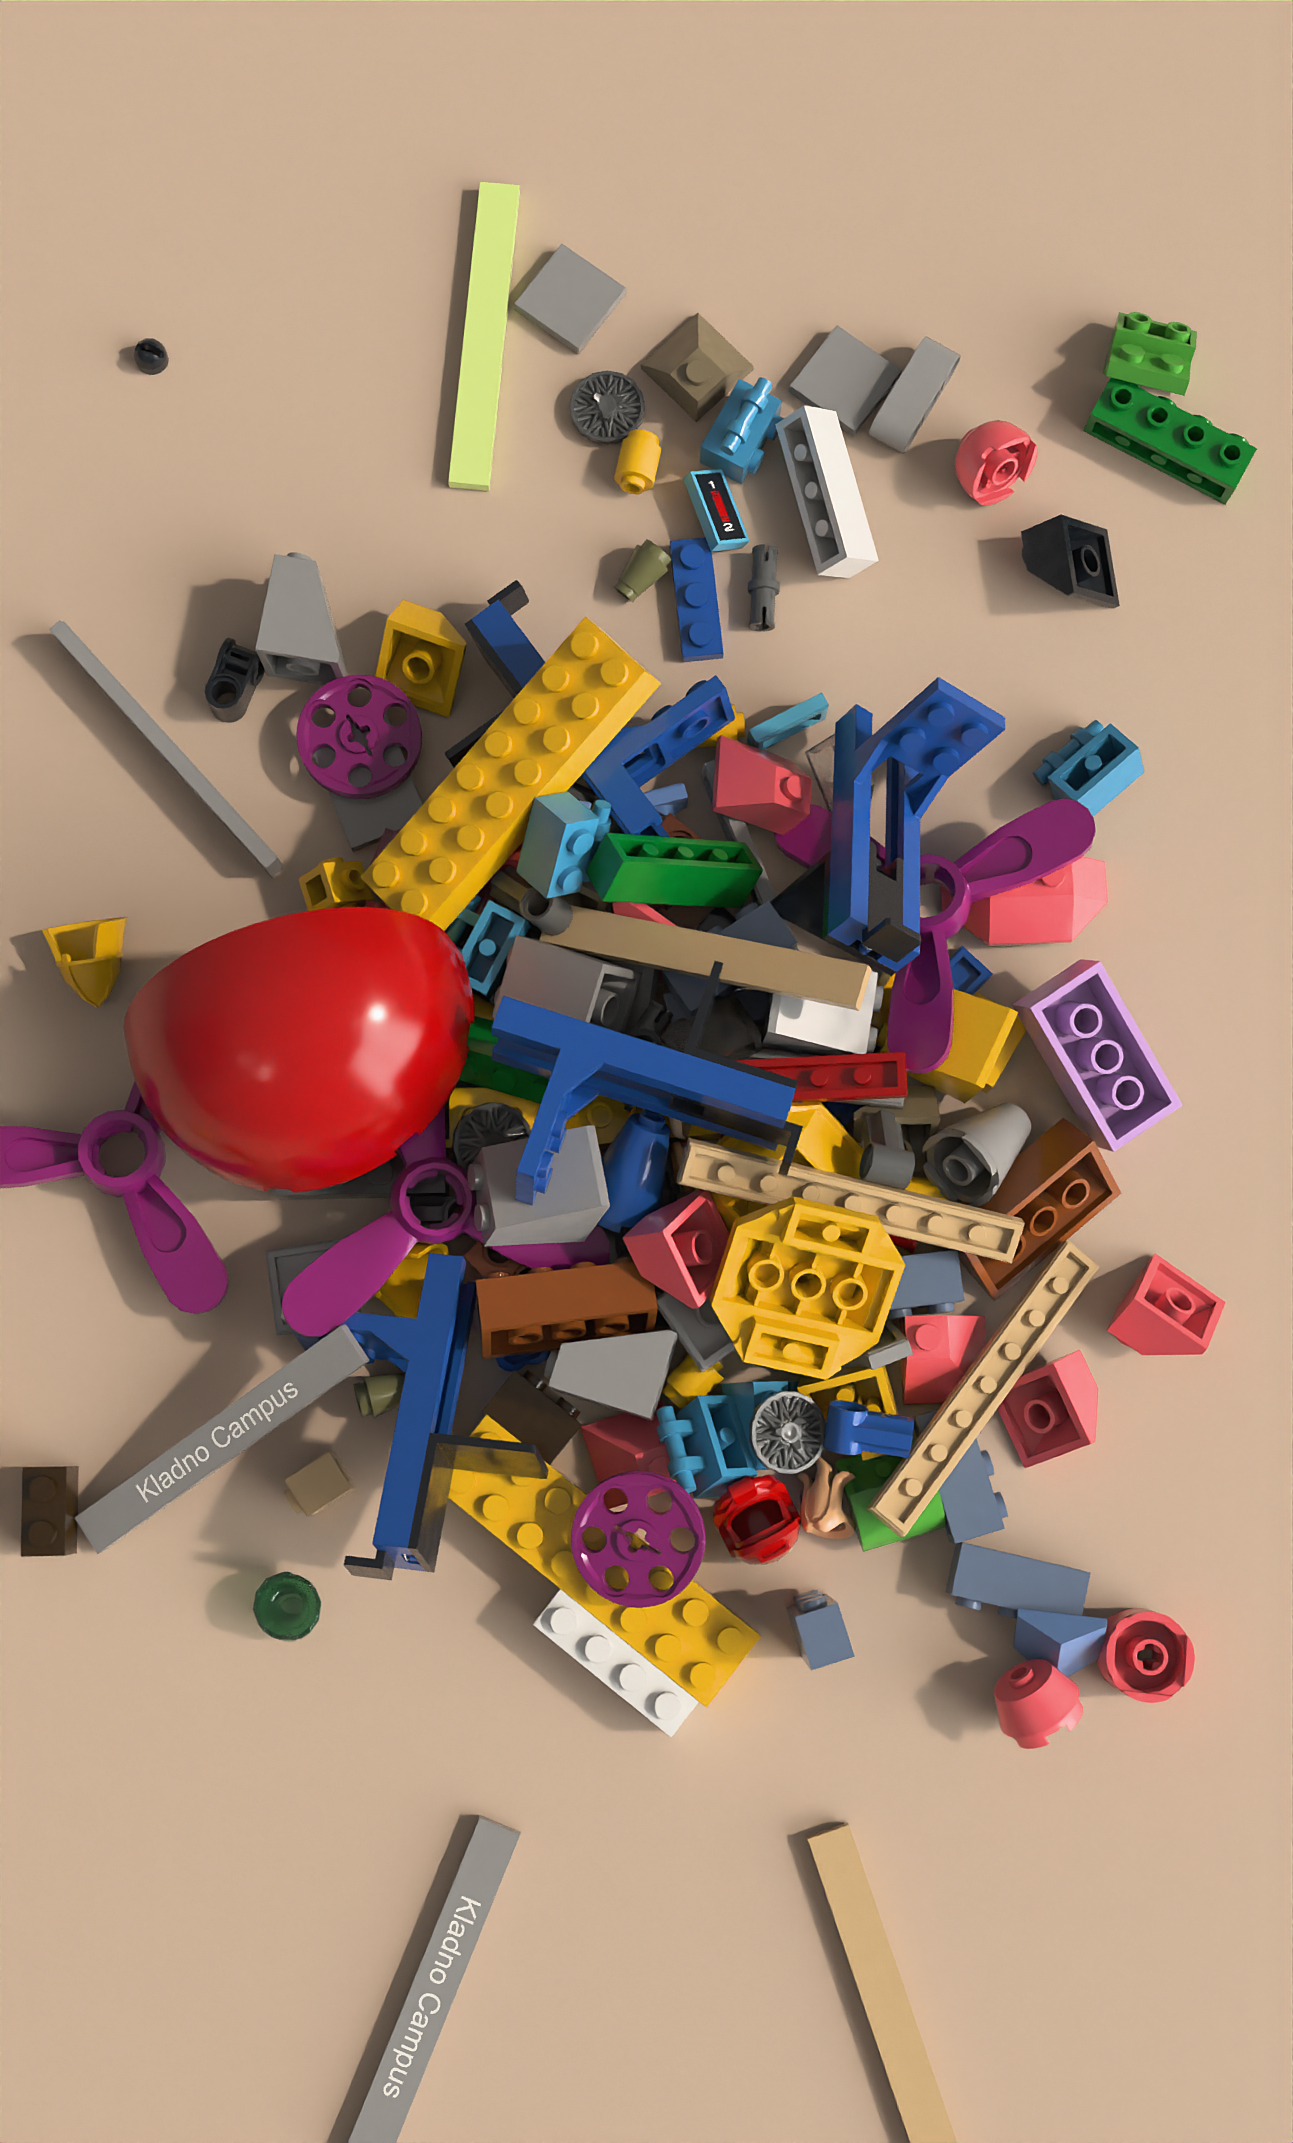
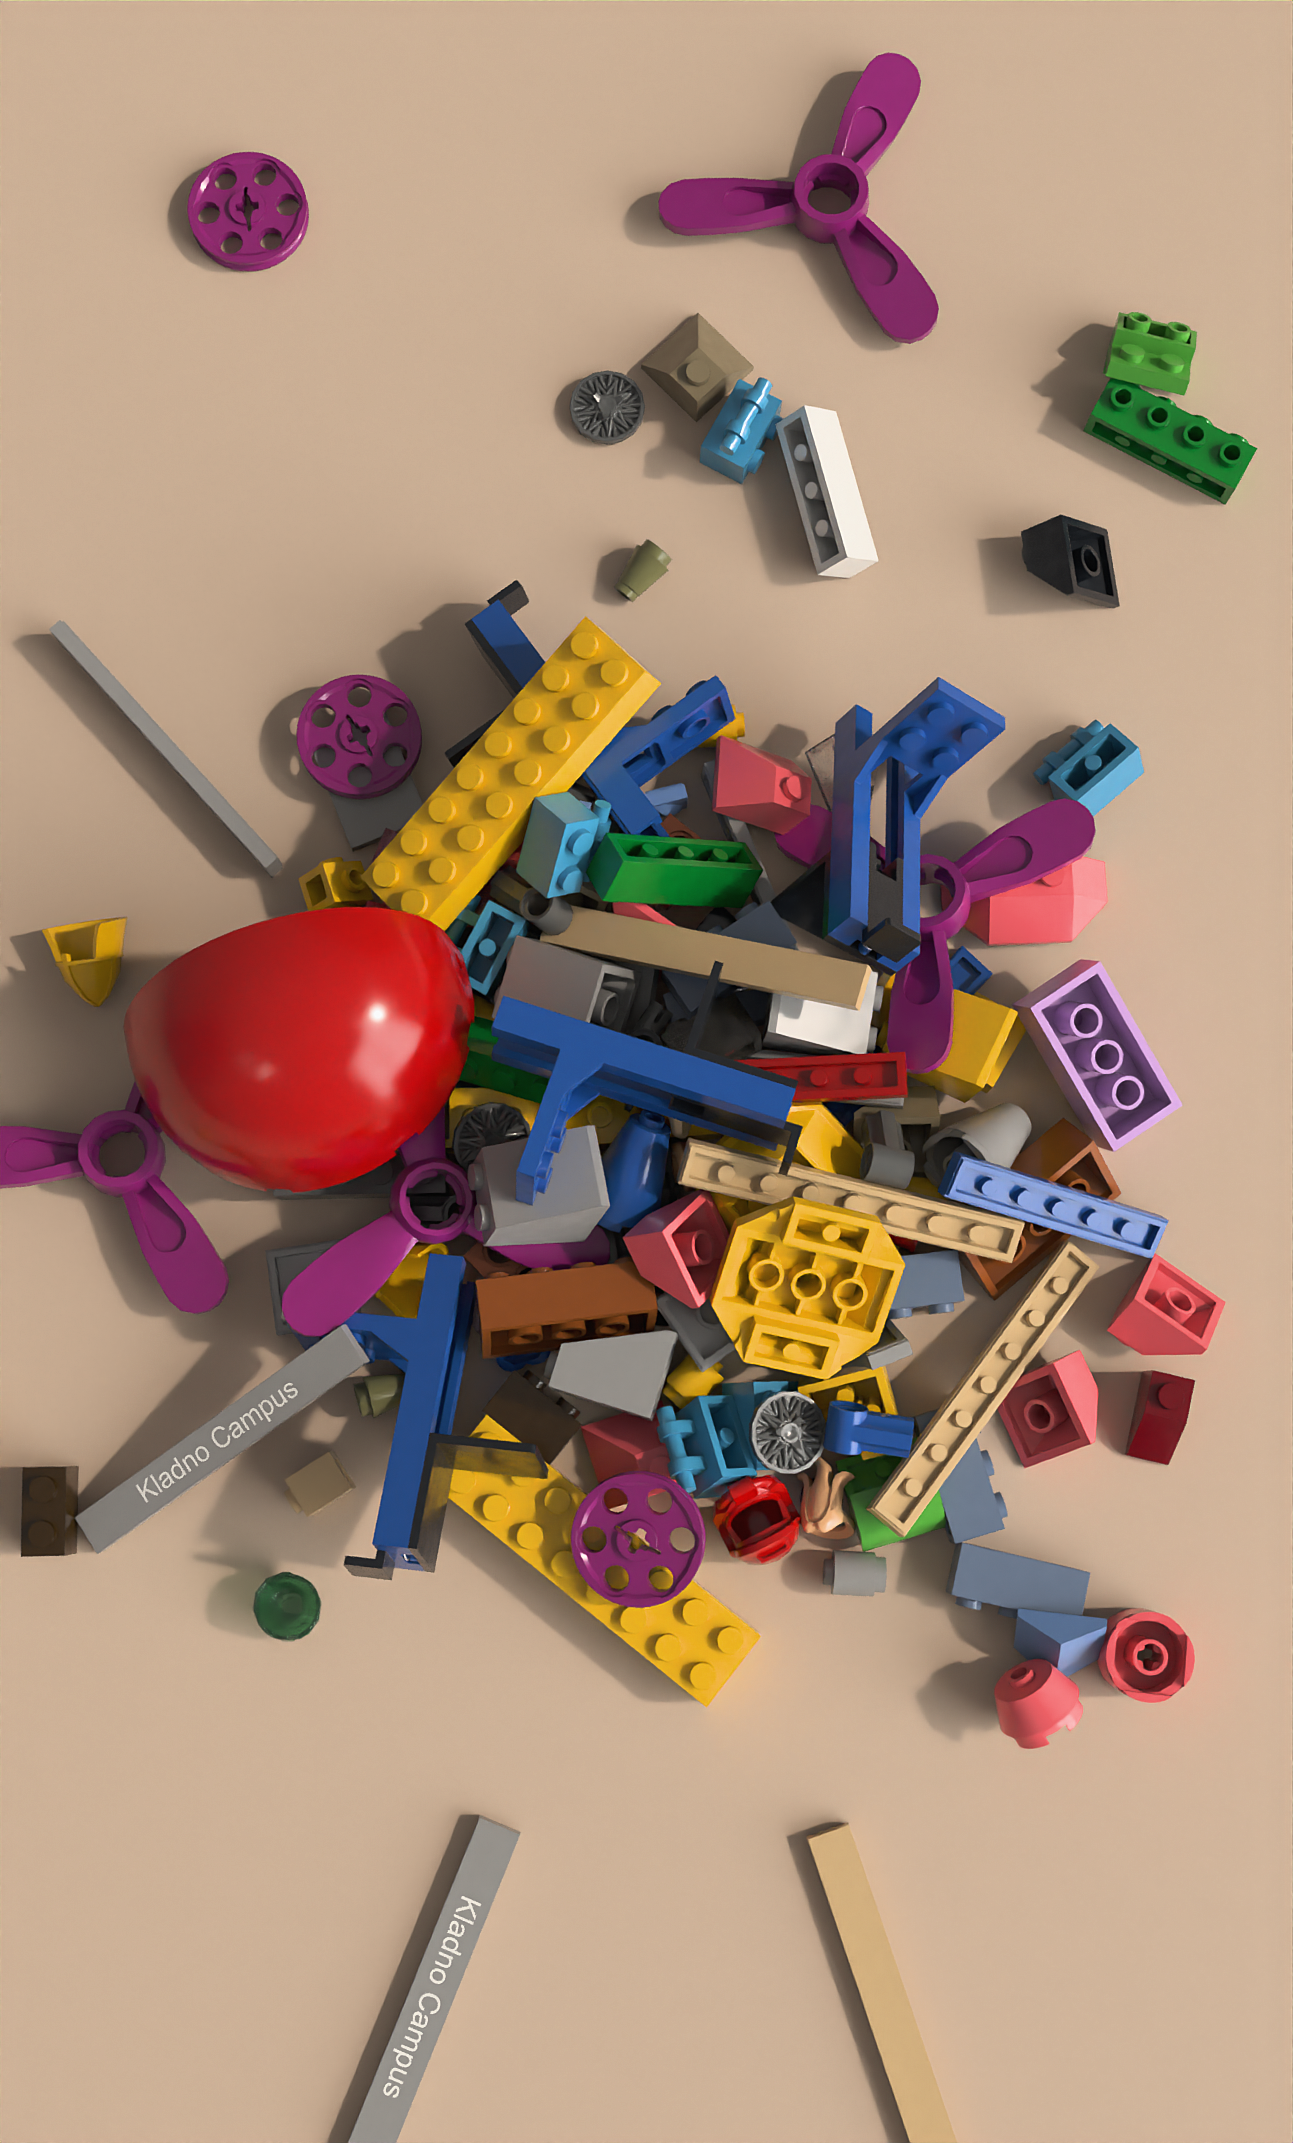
(149, 362): black hinge -> none
(232, 205): none -> magenta wedge
(237, 672): black piece -> none
(297, 624): light grey slope -> none
(422, 656): yellow slope -> none
(484, 336): yellowish green tile -> none
(570, 298): light grey tile -> none
(615, 1662): white brick -> none
(638, 462): yellow brick -> none
(696, 600): blue plate -> none
(716, 510): tile -> none
(763, 587): dark grey pin -> none
(788, 723): medium azure tile -> none
(819, 1629): sand blue brick -> none
(845, 379): light grey tile -> none
(855, 1573): none -> light grey brick
(874, 262): none -> magenta piece
(914, 394): light grey beam -> none
(941, 1354): coral slope -> none
(993, 459): coral cylinder -> none
(1052, 1205): none -> tile
(1159, 1416): none -> dark red slope

